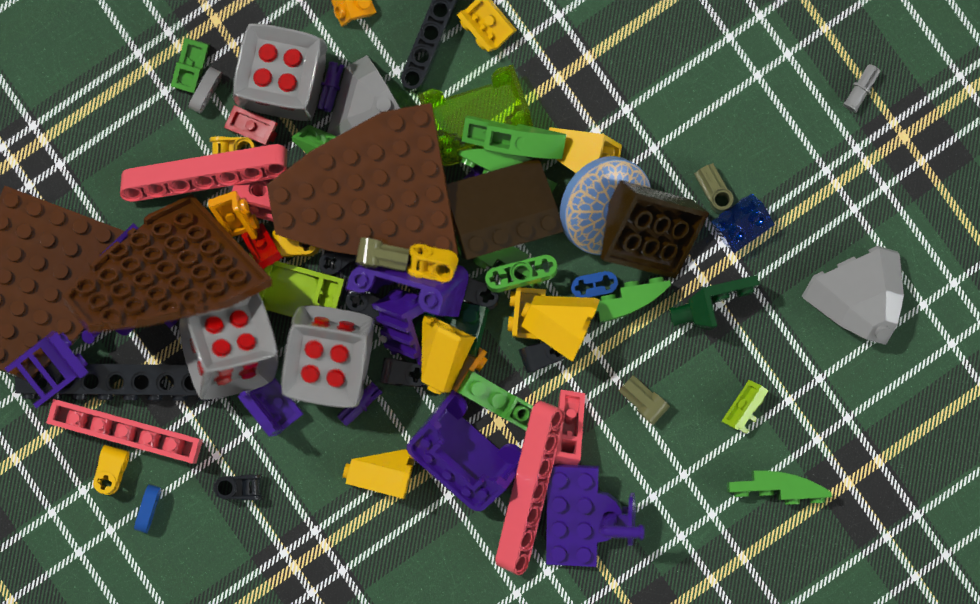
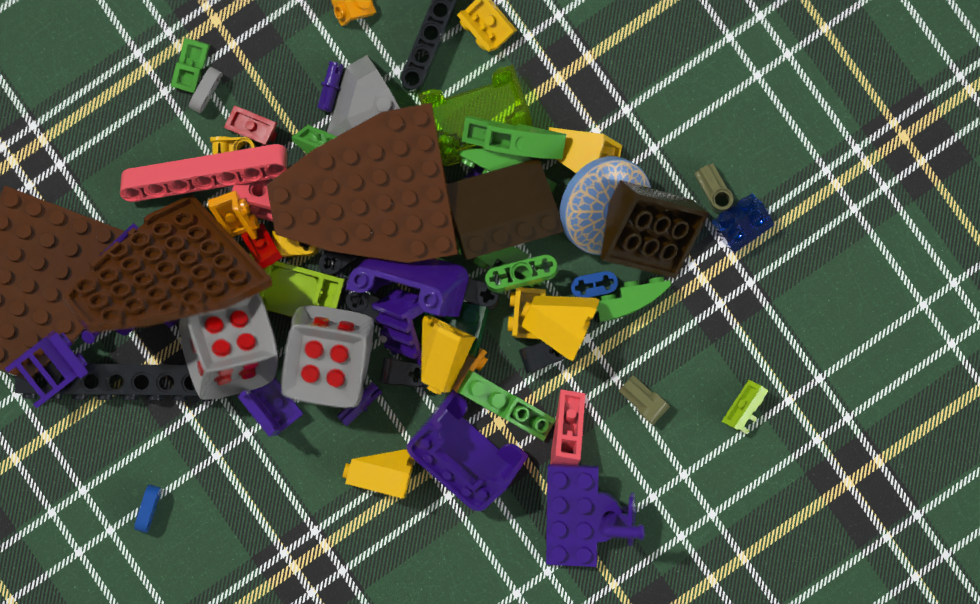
(111, 466): yellow piece -> none
(124, 431): coral brick -> none
(241, 487): black piece -> none
(279, 72): light grey piece -> none
(375, 253): olive piece -> none
(431, 263): yellow piece -> none
(530, 487): coral beam -> none
(699, 307): dark green plate -> none
(789, 487): bright green slope -> none
(861, 88): light grey axle -> none
(861, 294): light grey brick -> none

